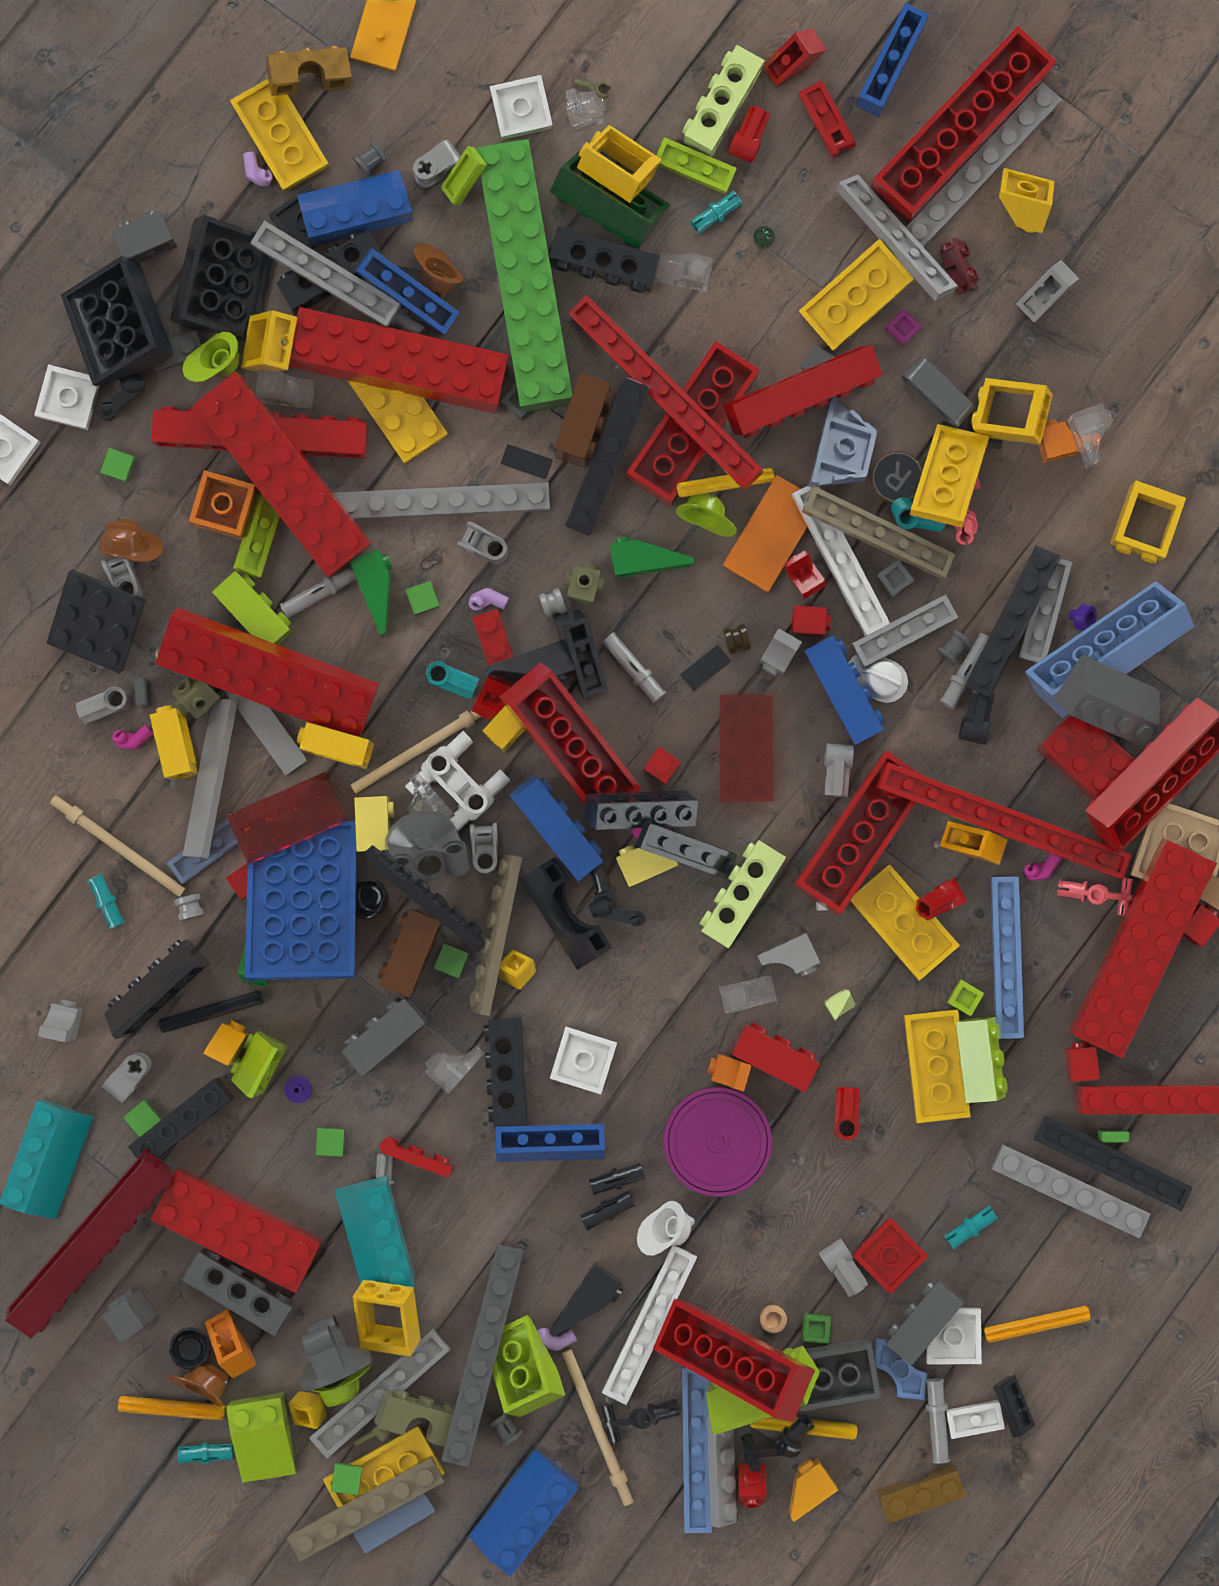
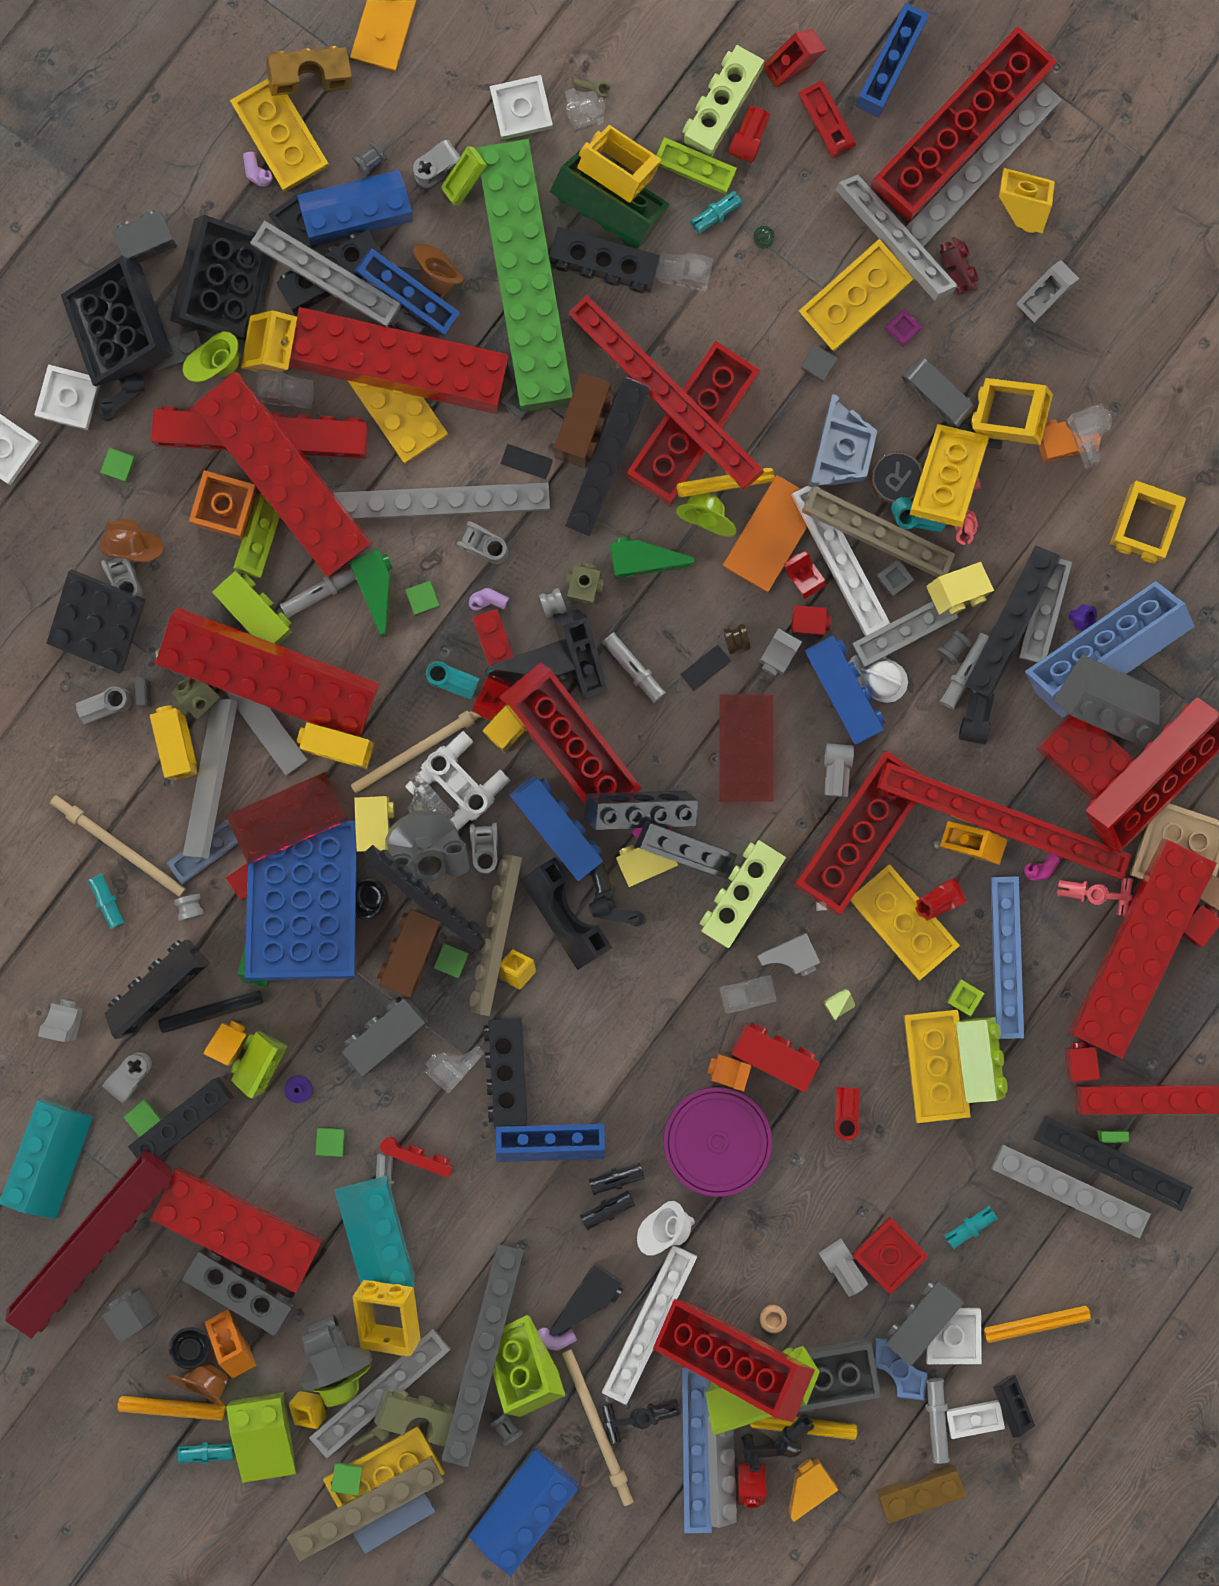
(132, 740): dark pink arm -> none
(583, 1060): white plate -> none
(661, 766): red brick -> none
(803, 390): red brick -> none
(816, 1328): bright green tile -> none
(960, 588): none -> light yellow brick

